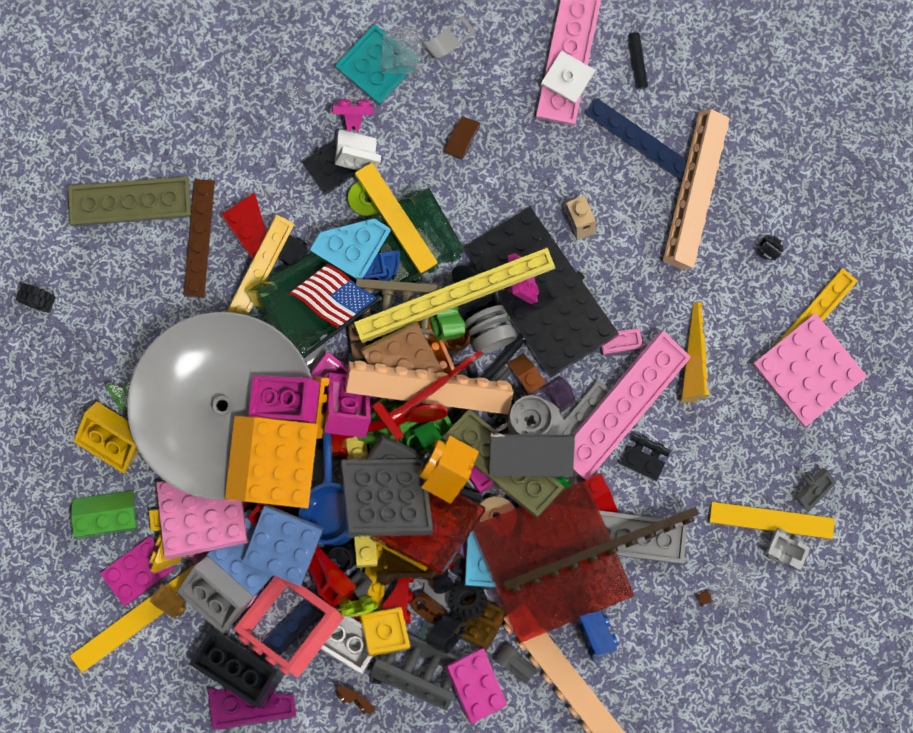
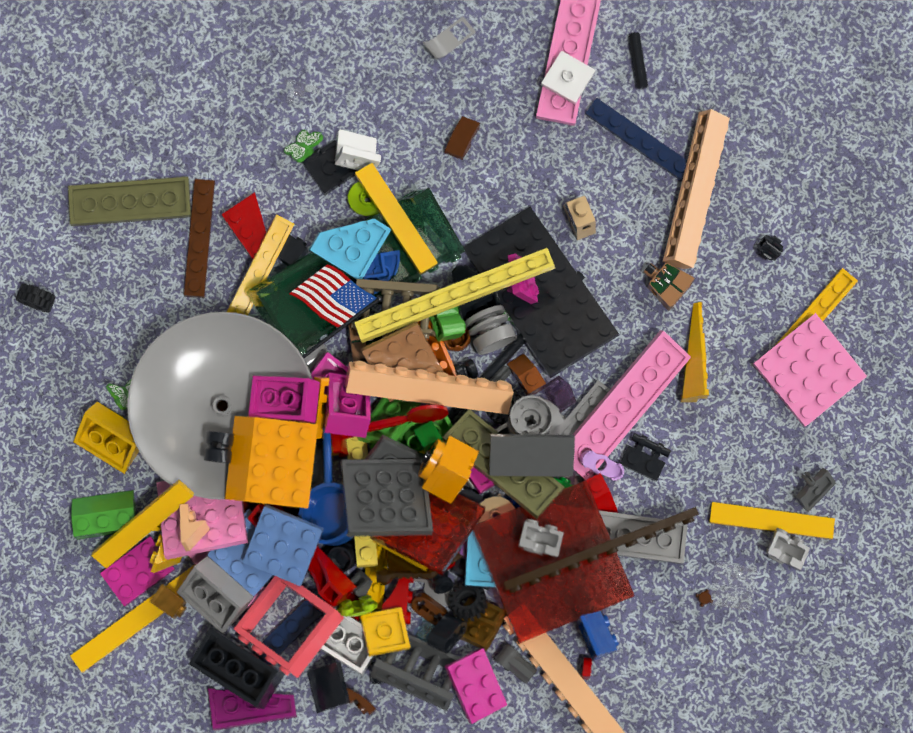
(142, 524): none -> yellow tile
(191, 530): none -> light nougat slope
(222, 454): none -> black wheel
(303, 147): none -> bright green animal
(328, 687): none -> black slope
(353, 111): dark pink plate -> none
(363, 67): teal plate -> none
(391, 418): red piece -> none
(402, 51): clear slope -> none
(540, 539): none -> light grey cylinder
(586, 668): none -> red tile
(612, 469): none -> lavender piece
(626, 341): bright pink plate -> none
(668, 283): none -> medium nougat torso

